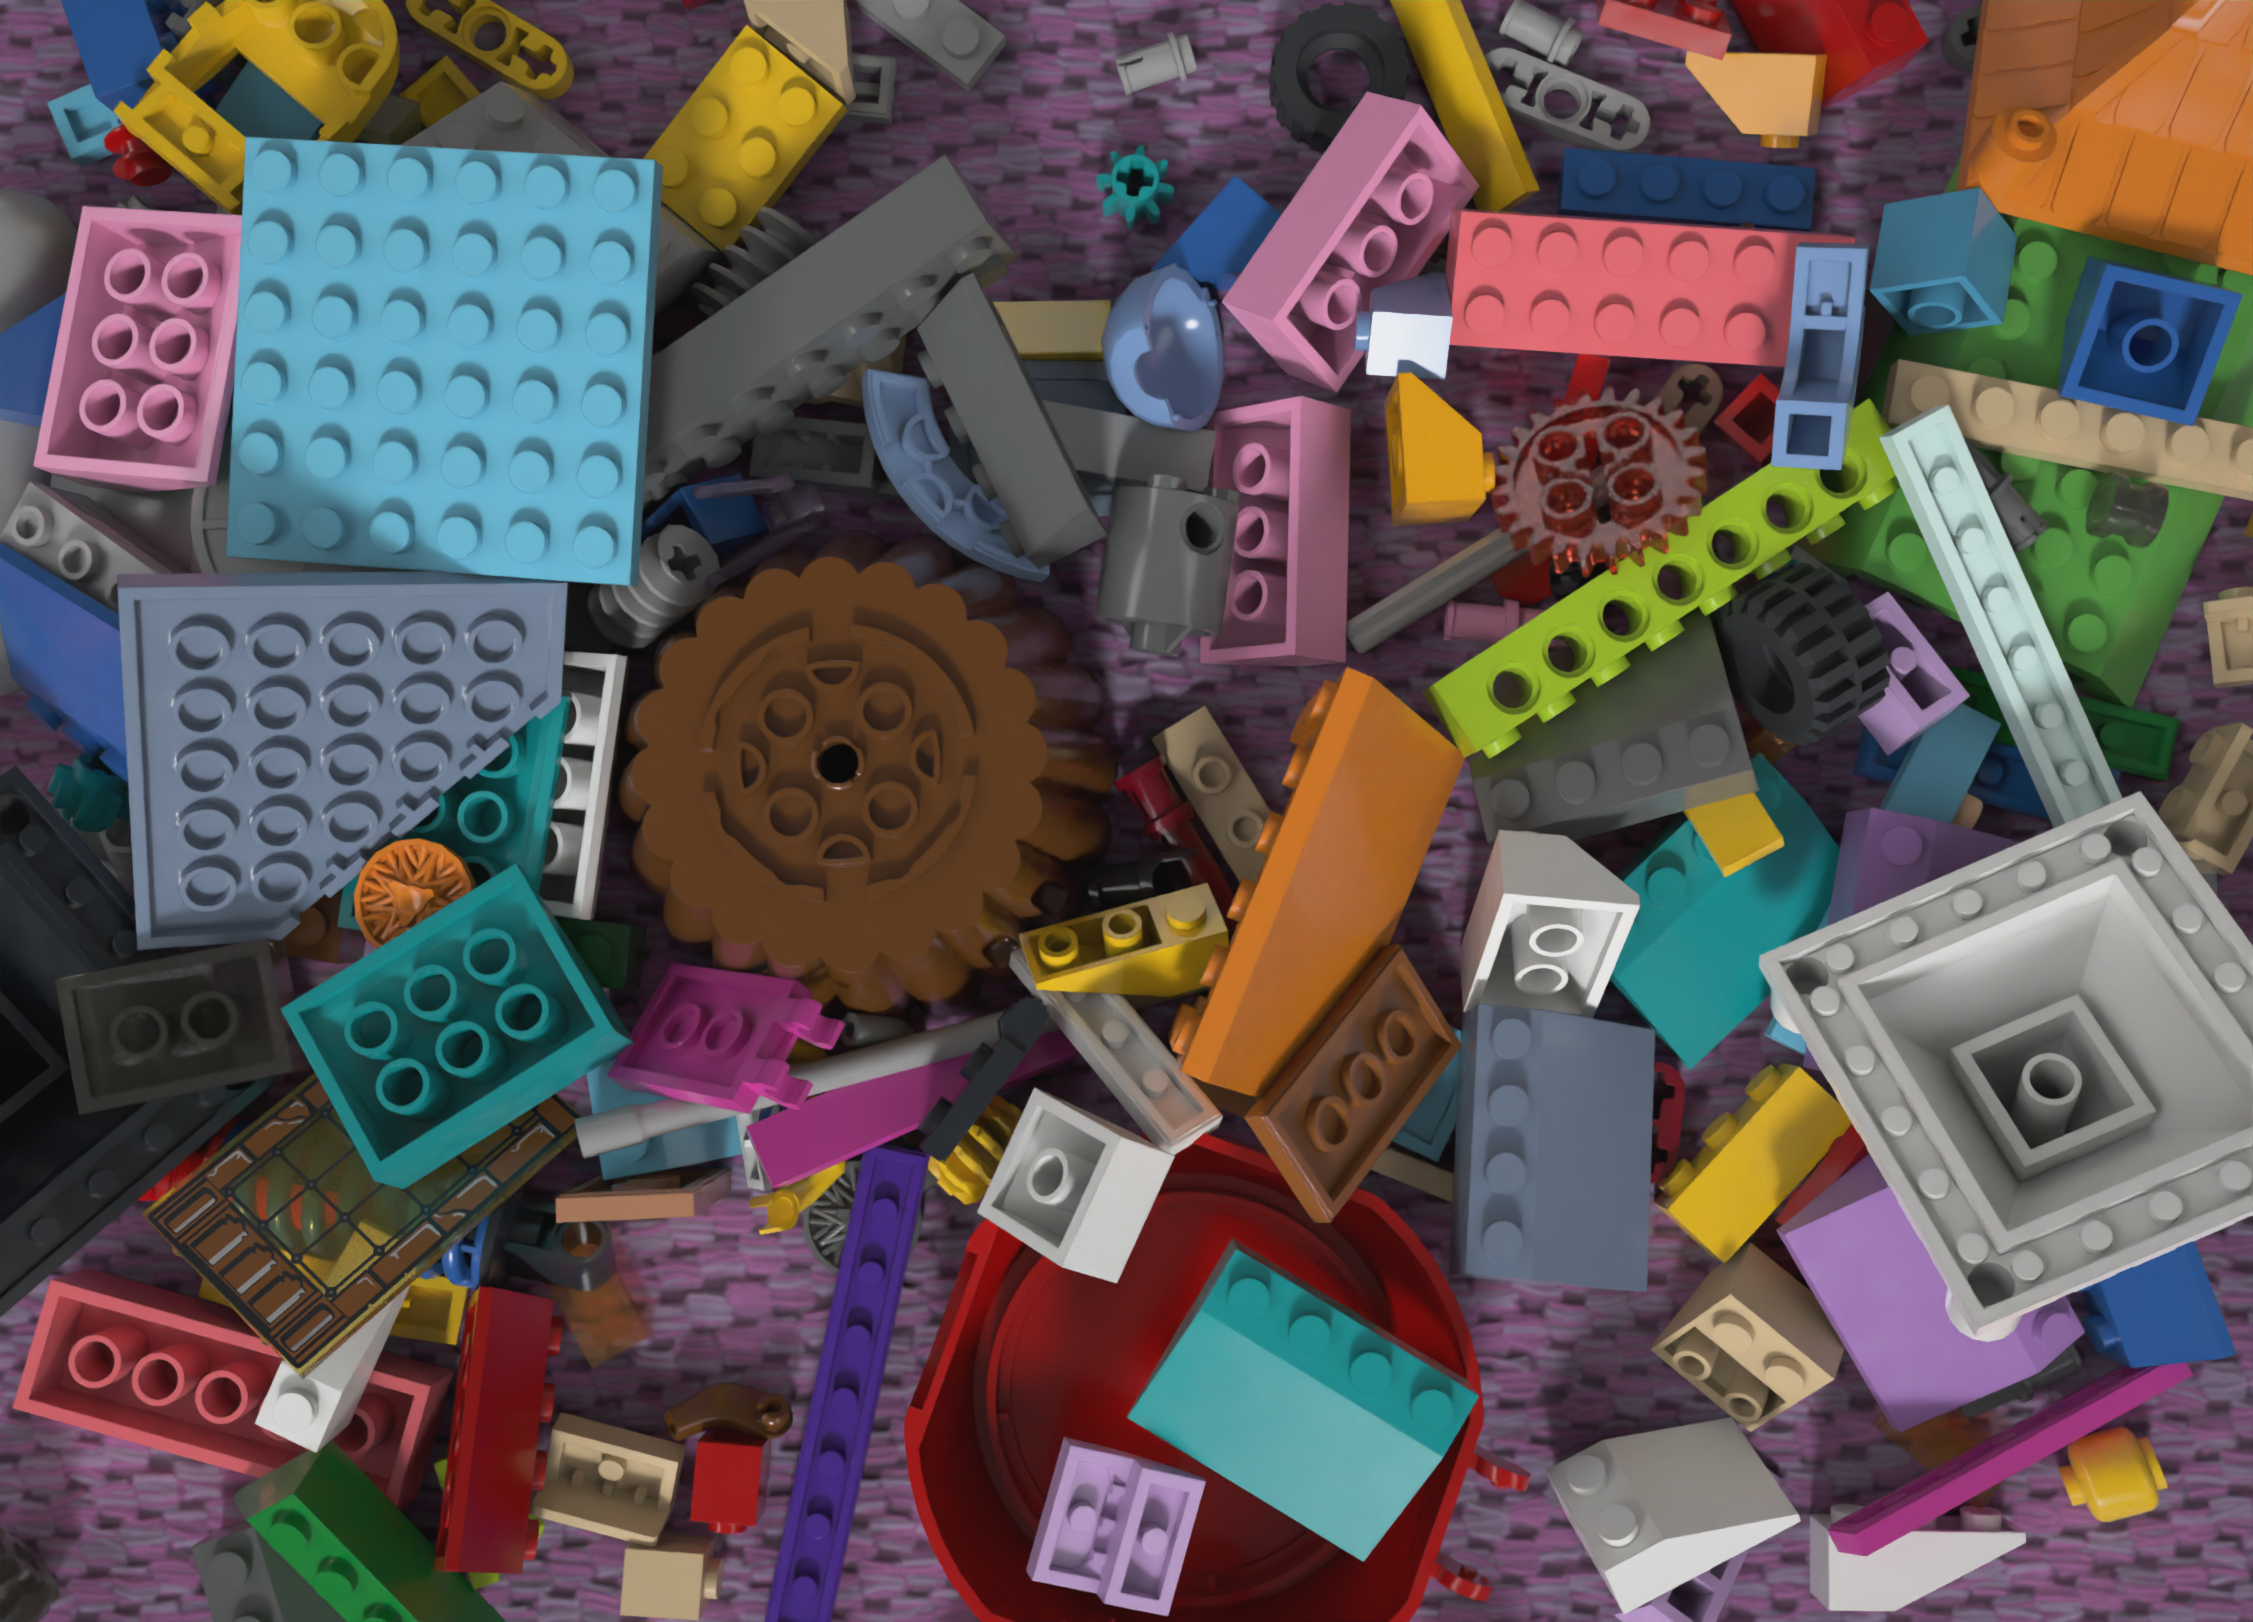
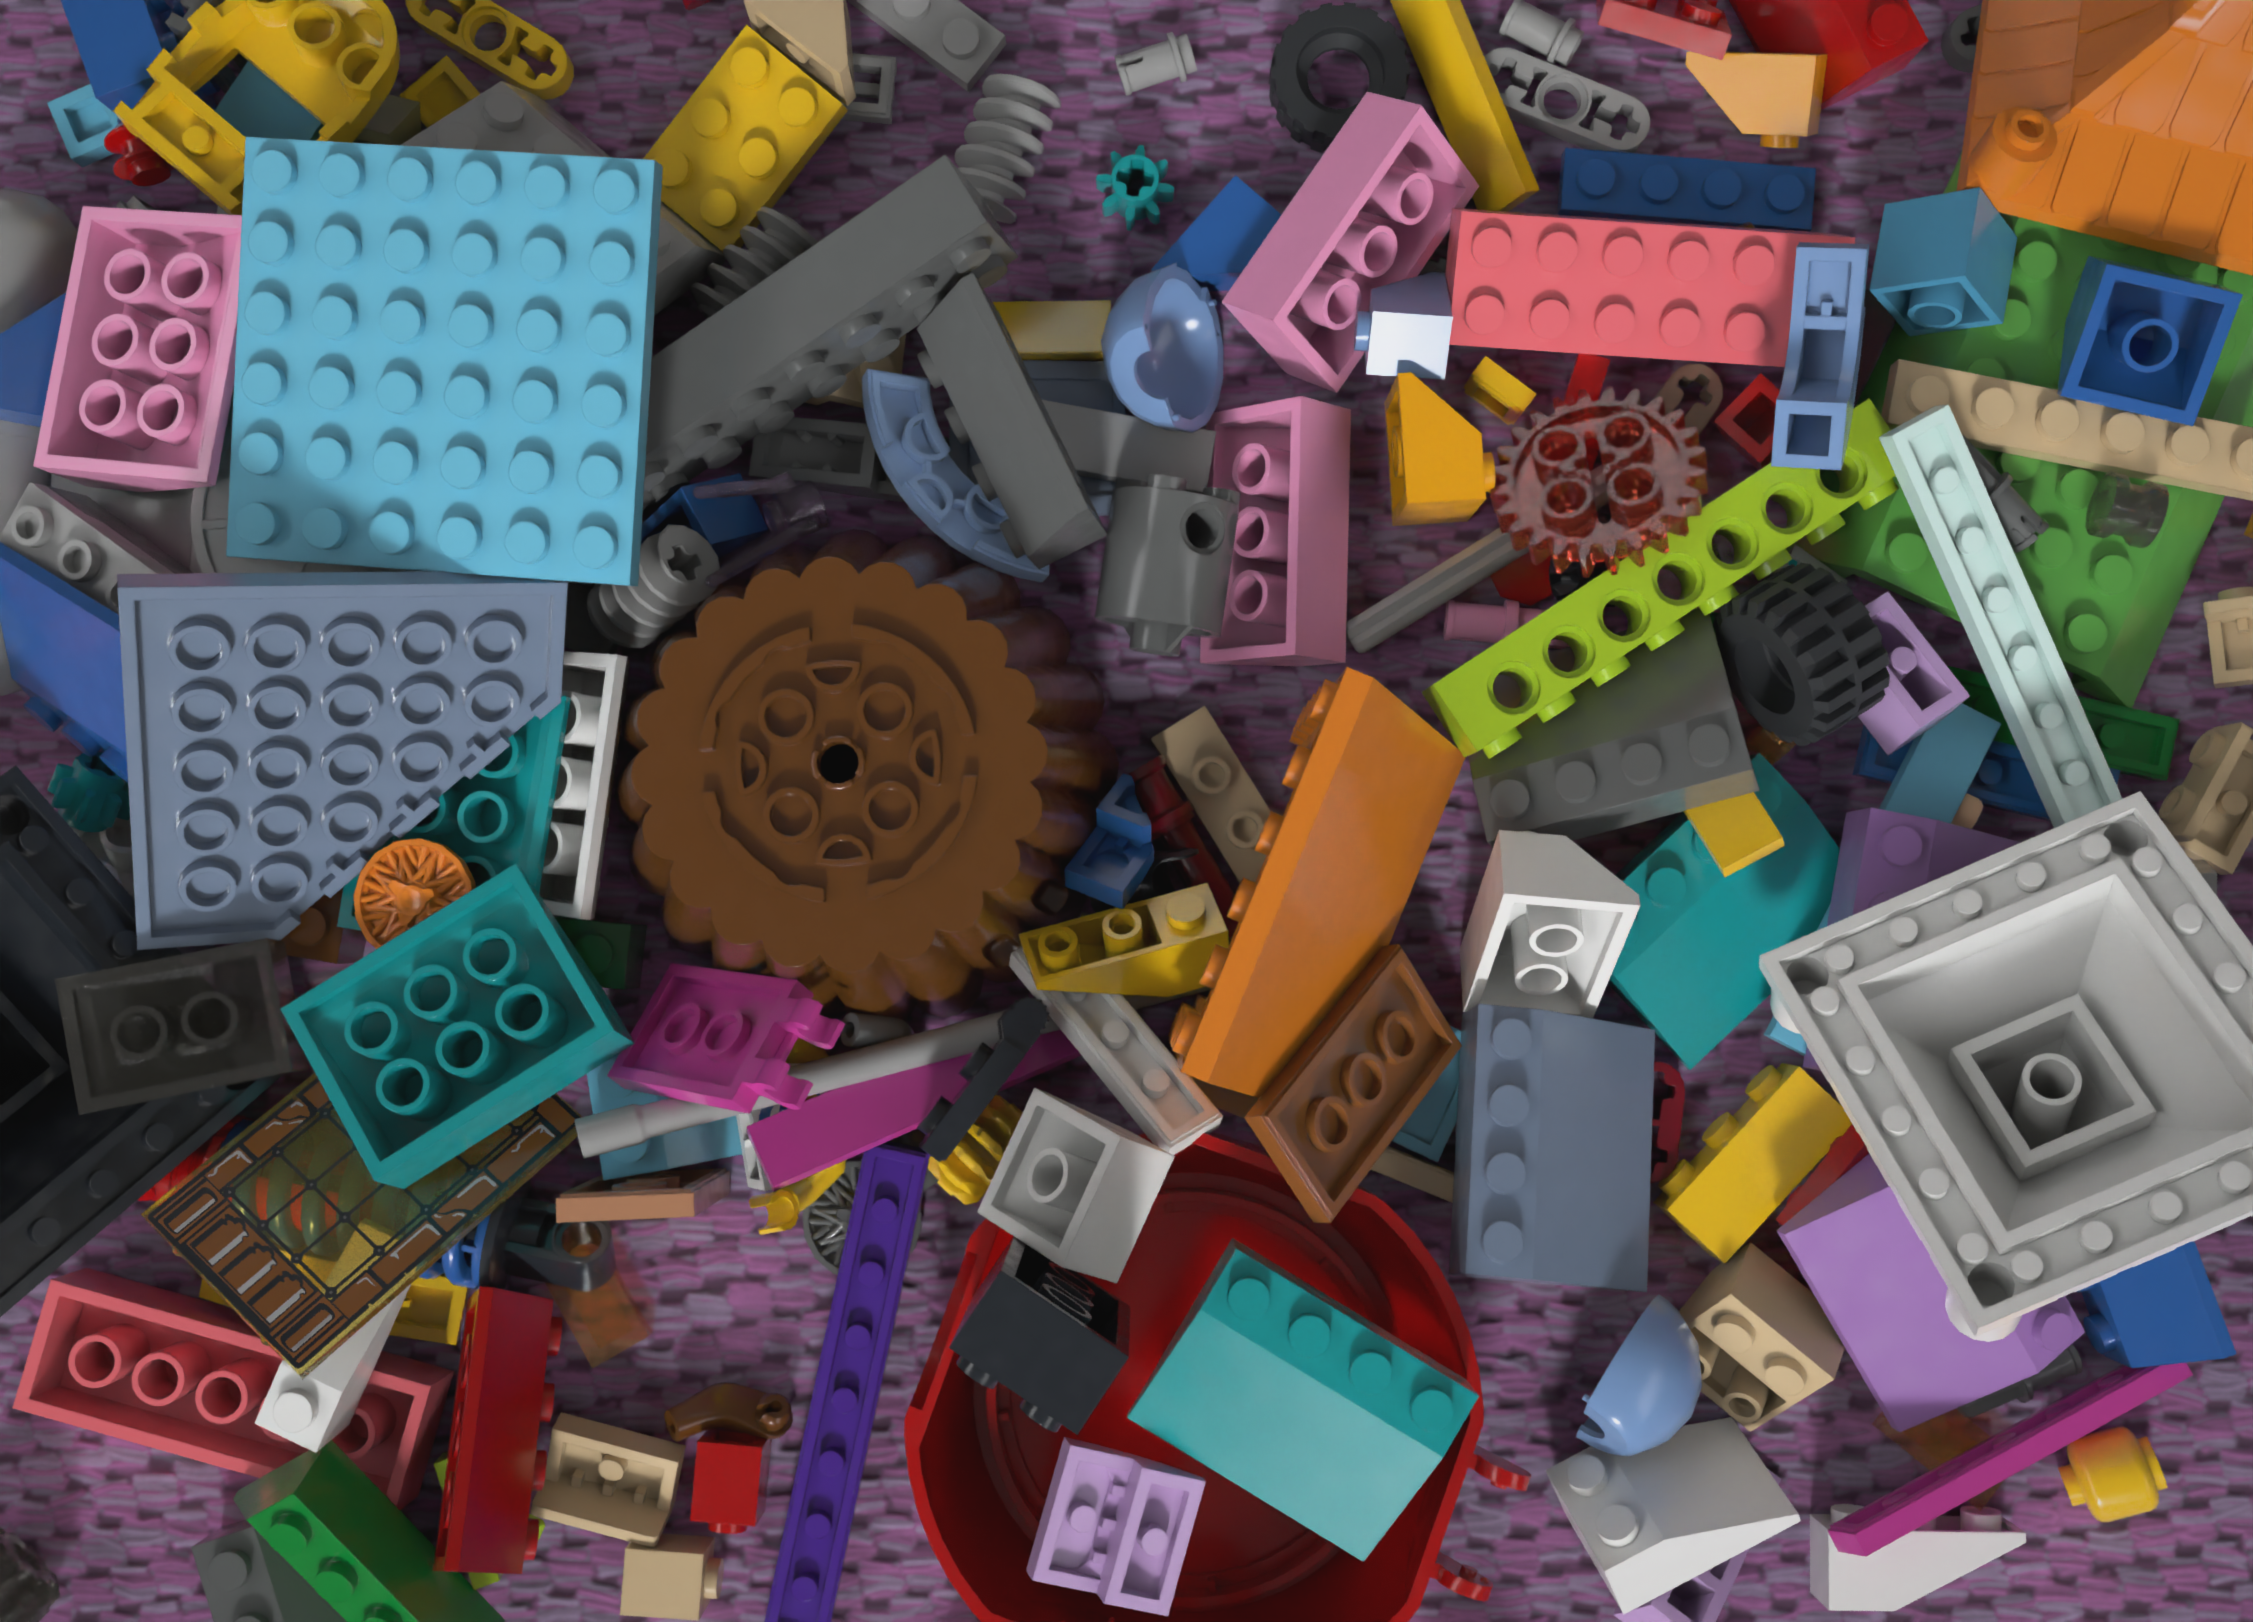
(1001, 138): none -> light grey piece
(1044, 1337): none -> black brick
(1117, 850): none -> blue slope
(1498, 391): none -> yellow tile
(1647, 1385): none -> medium blue cylinder

